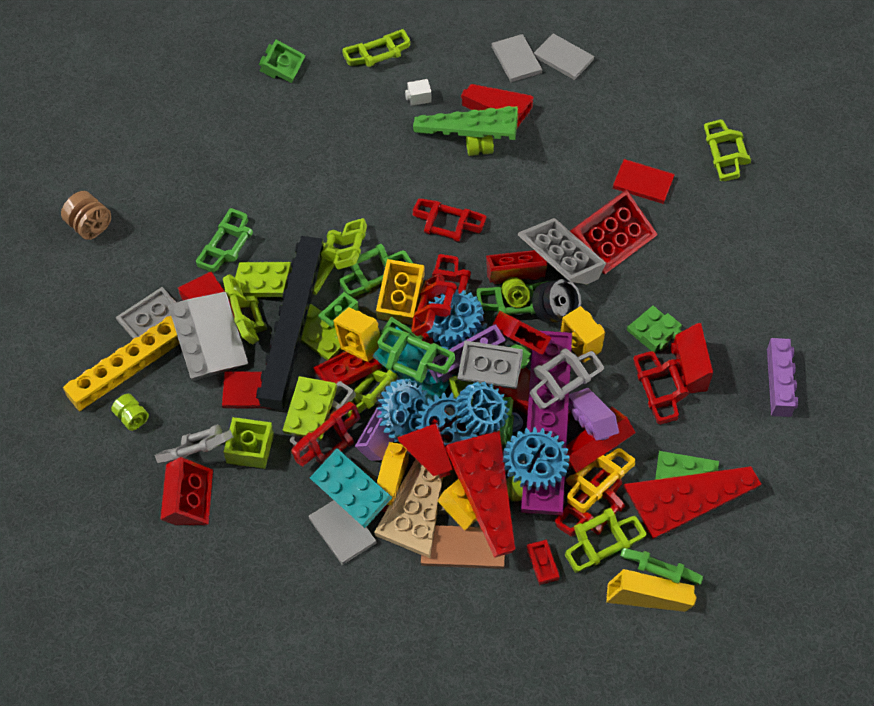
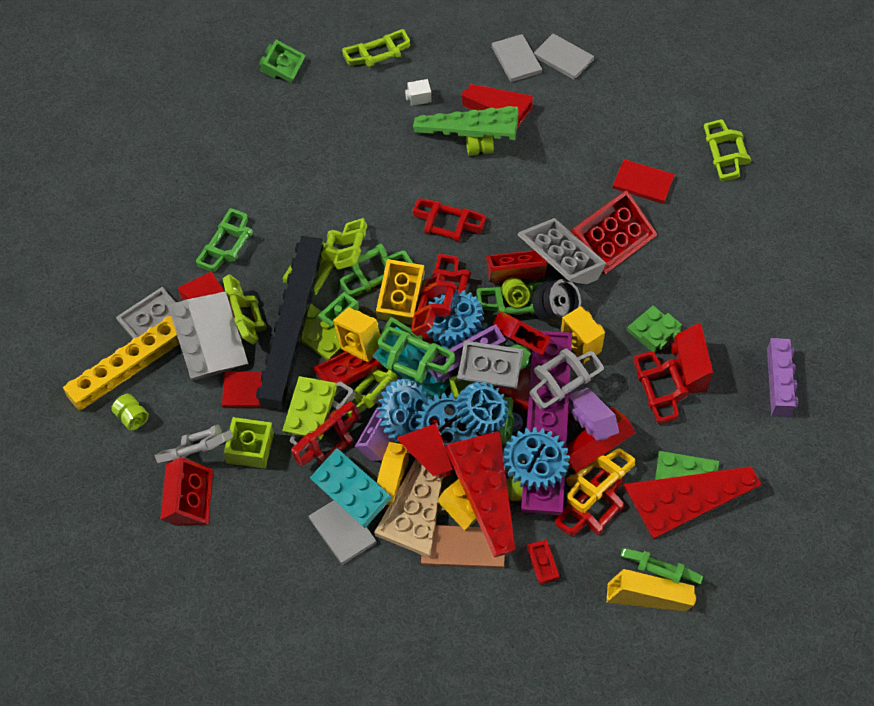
(86, 215): medium nougat wheel -> none
(263, 278): lime plate -> none
(614, 526): lime bar -> none

